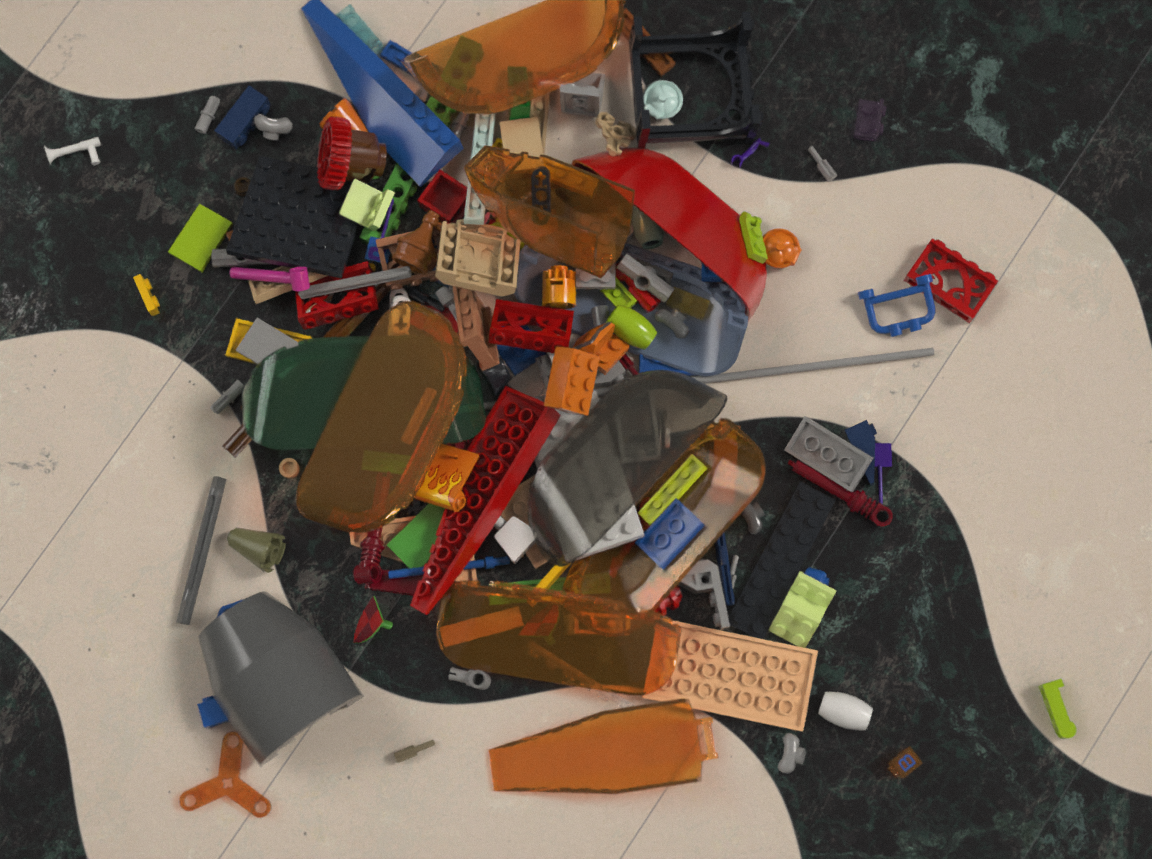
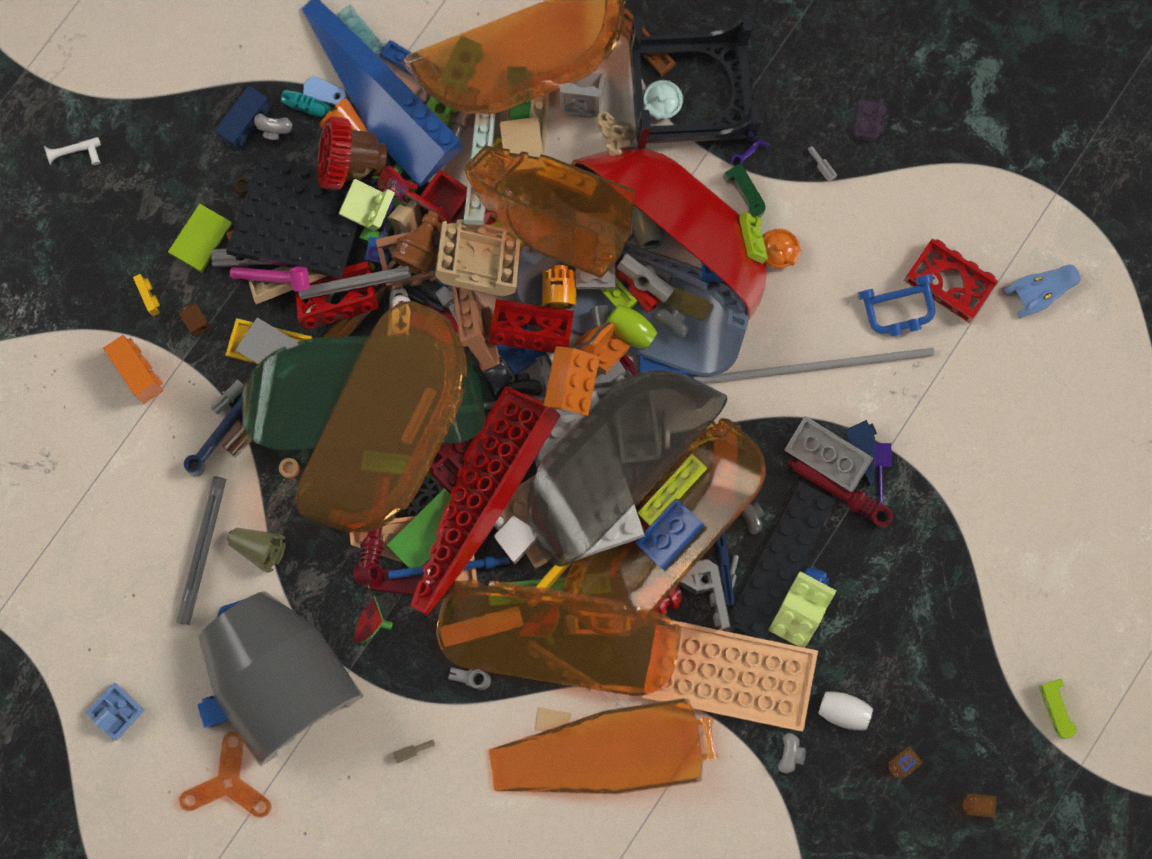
(115, 711): none -> medium blue plate
(134, 368): none -> orange brick
(194, 319): none -> reddish brown brick
(207, 115): light grey axle -> none
(214, 440): none -> dark blue piece
(305, 103): none -> teal hinge
(323, 90): none -> light blue piece
(393, 181): none -> red piece
(406, 218): none -> tan piece
(447, 477): orange door -> none
(526, 385): none -> black piece
(546, 181): black beam -> none
(550, 719): none -> tan sticker
(746, 189): none -> dark green leg
(980, 805): none -> clear orange brick
(1042, 289): none -> medium blue animal

